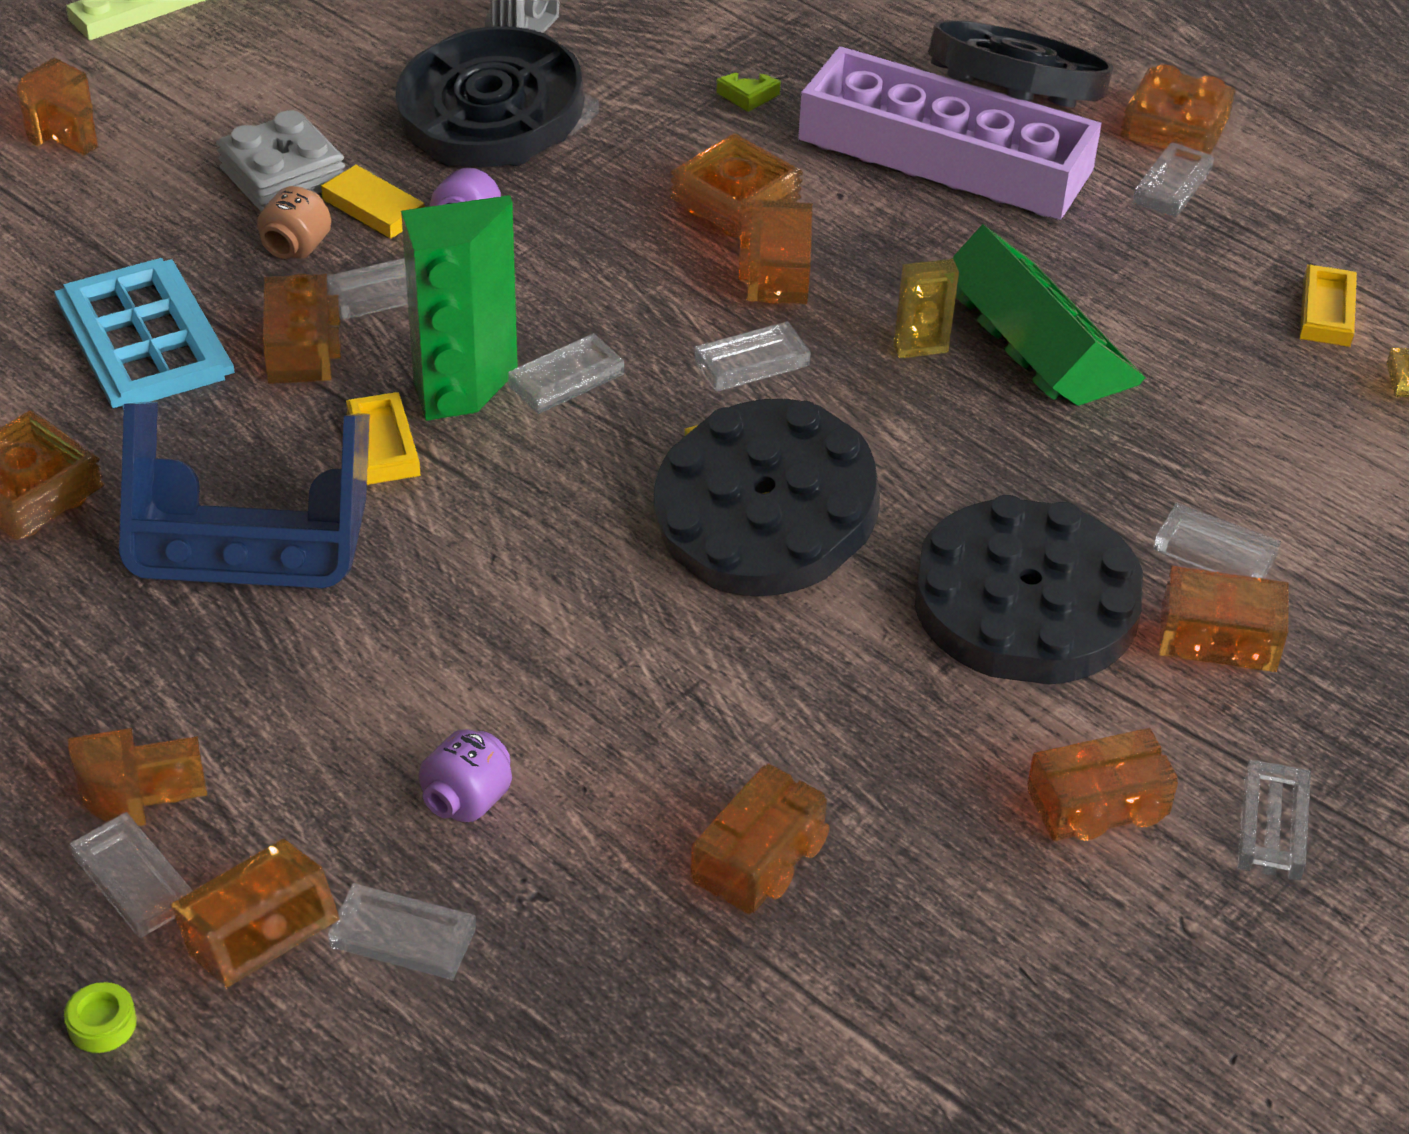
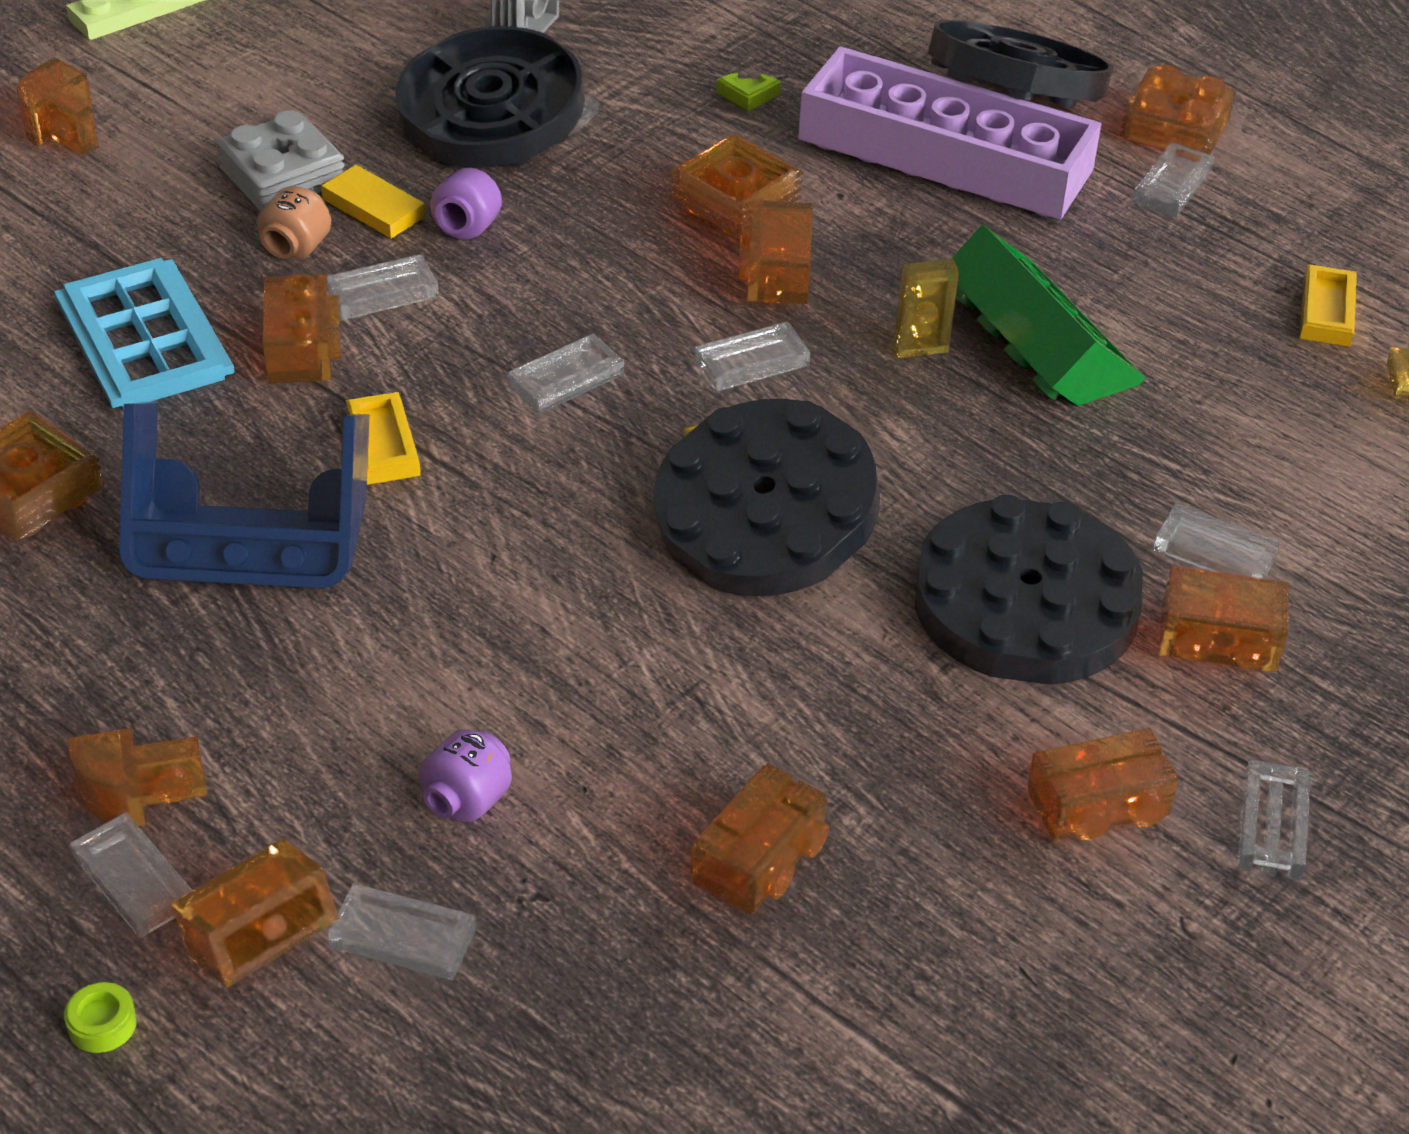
(460, 302): green slope -> none

